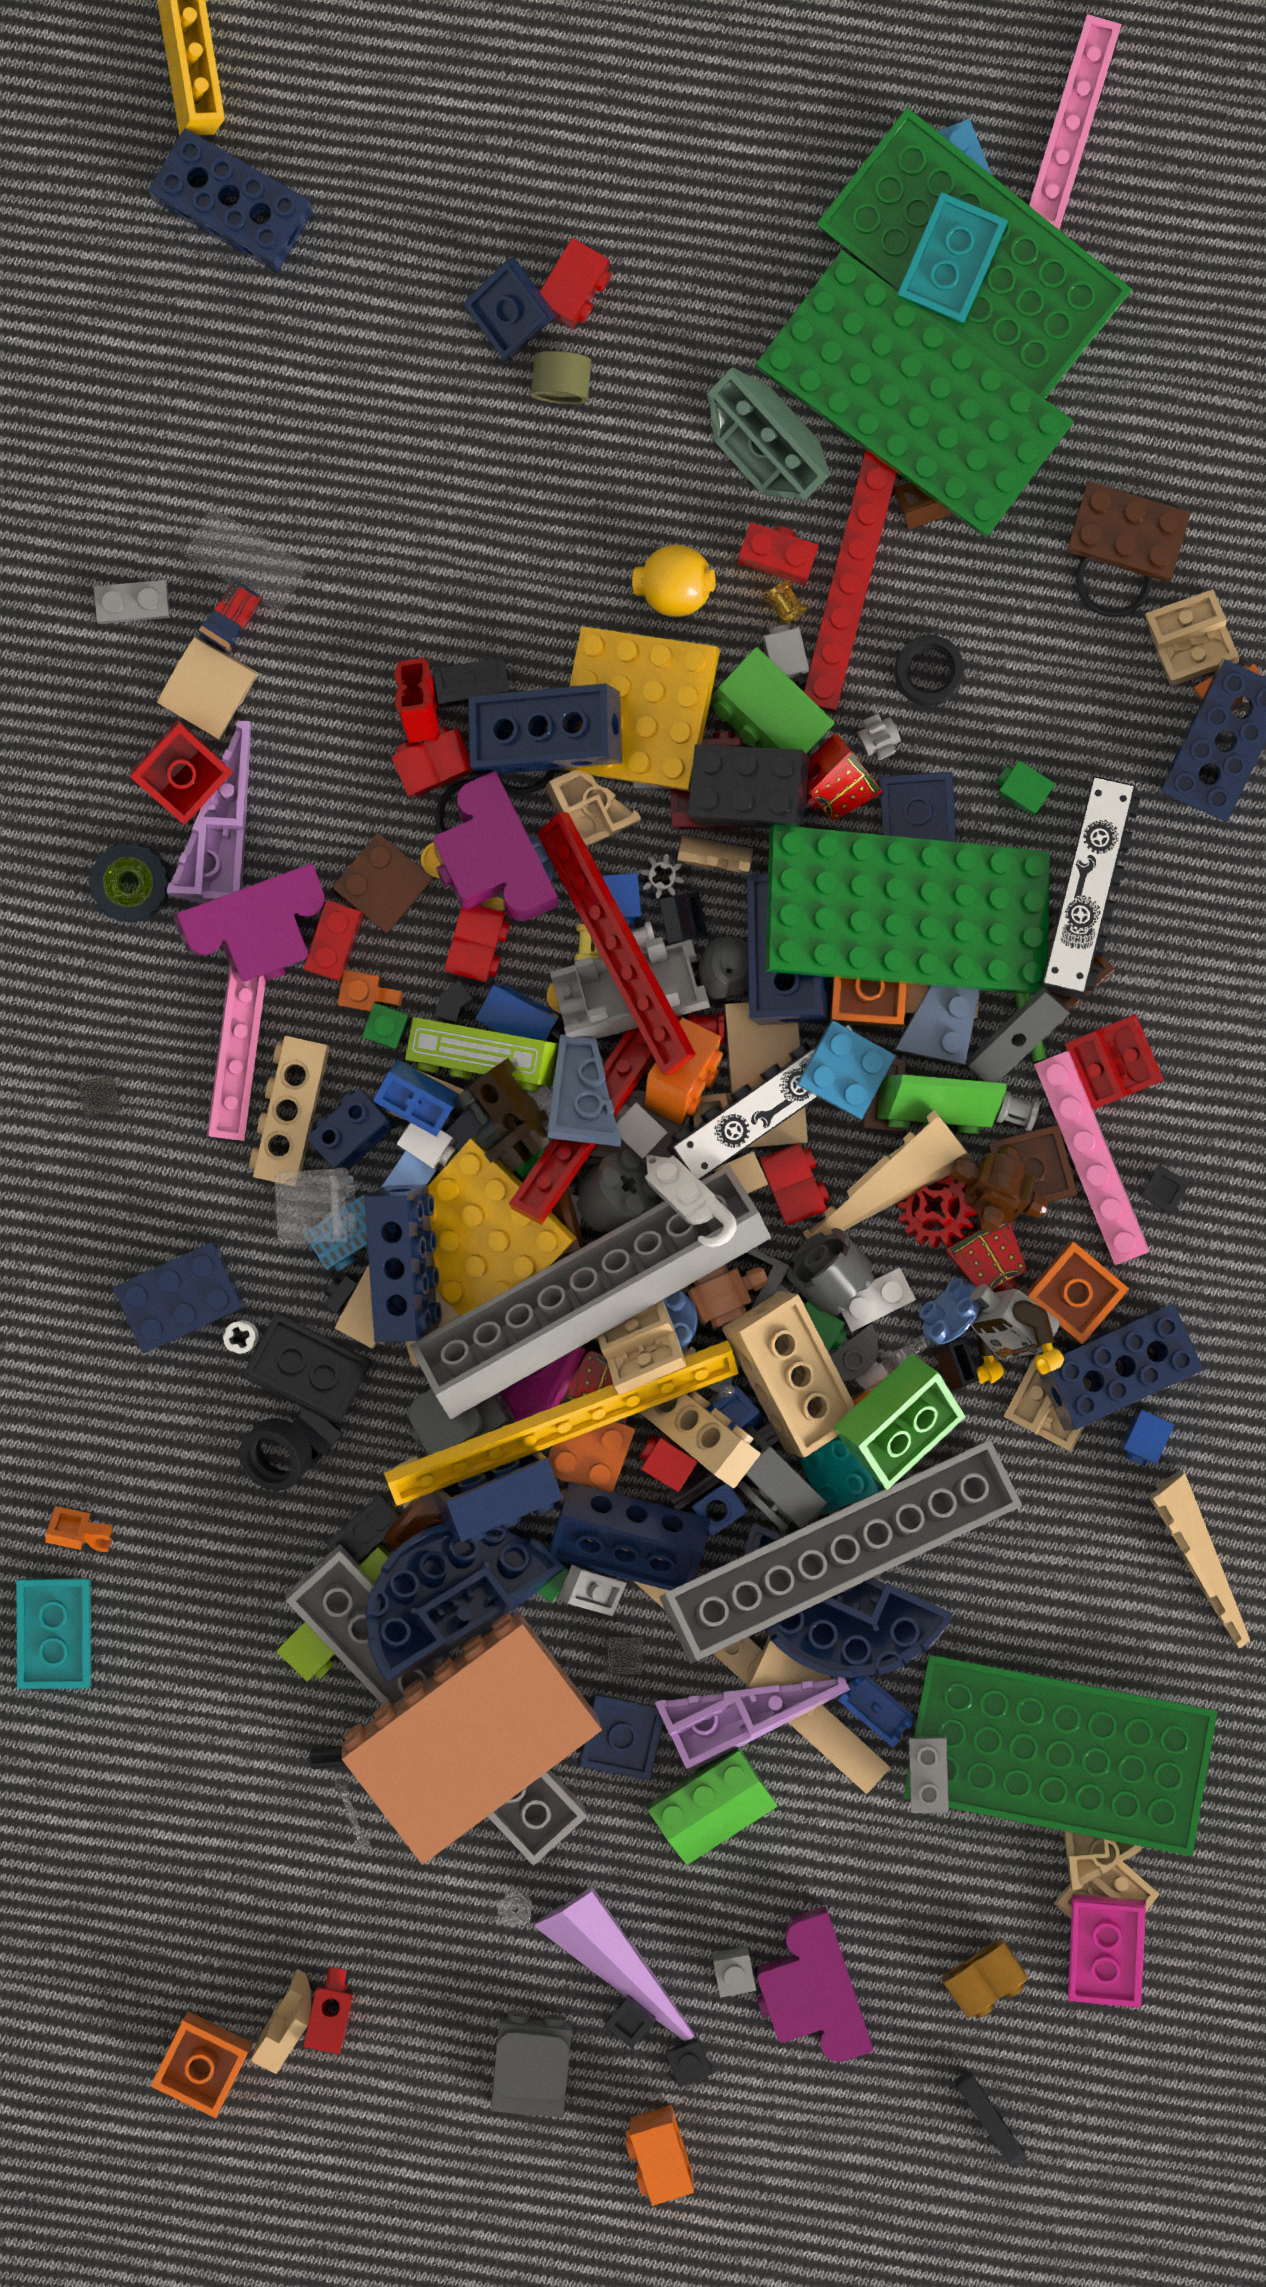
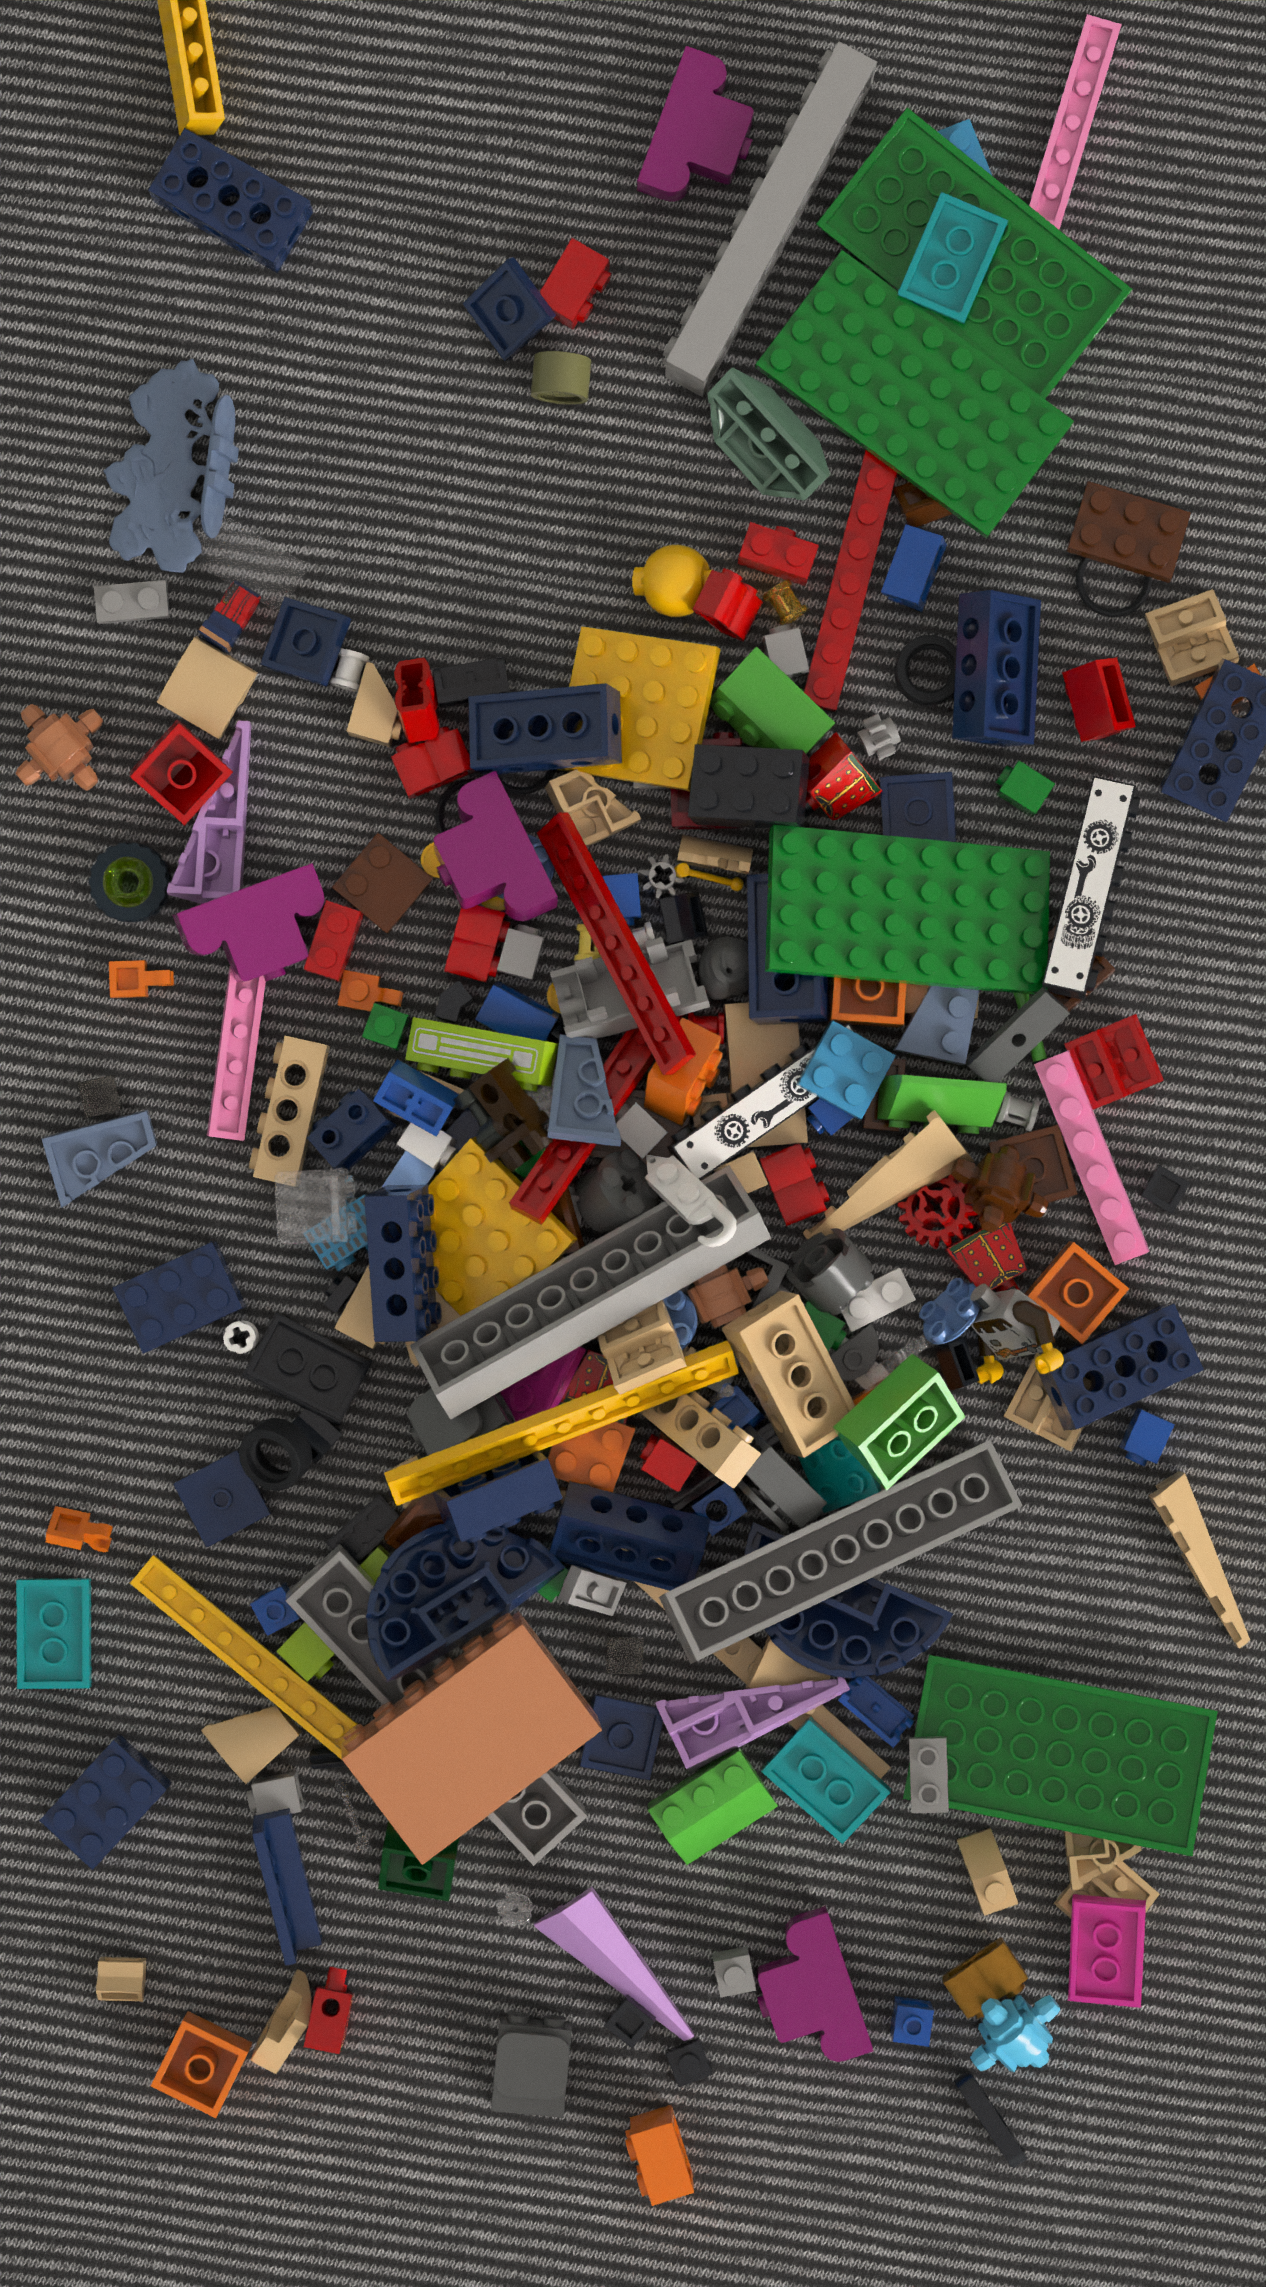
(59, 747): none -> nougat piece
(96, 1151): none -> sand blue wing
(105, 1801): none -> dark blue brick
(121, 1979): none -> tan piece
(132, 979): none -> orange plate
(162, 472): none -> sand blue plant
(221, 1499): none -> dark blue plate
(244, 1654): none -> yellow plate
(252, 1739): none -> tan slope
(273, 1610): none -> blue brick
(276, 1794): none -> light grey brick
(286, 1883): none -> dark blue fence
(305, 641): none -> dark blue plate
(349, 670): none -> white bush
(374, 711): none -> tan slope
(406, 1875): none -> dark green slope
(521, 952): none -> light grey brick
(683, 870): none -> yellow hinge
(696, 130): none -> magenta brick
(728, 604): none -> red brick
(770, 219): none -> light grey brick
(826, 1780): none -> teal plate
(827, 1117): none -> blue brick
(911, 2021): none -> blue brick
(914, 567): none -> blue hinge
(987, 1871): none -> tan slope
(996, 668): none -> dark blue brick
(1015, 2033): none -> medium azure piece
(1098, 699): none -> red brick

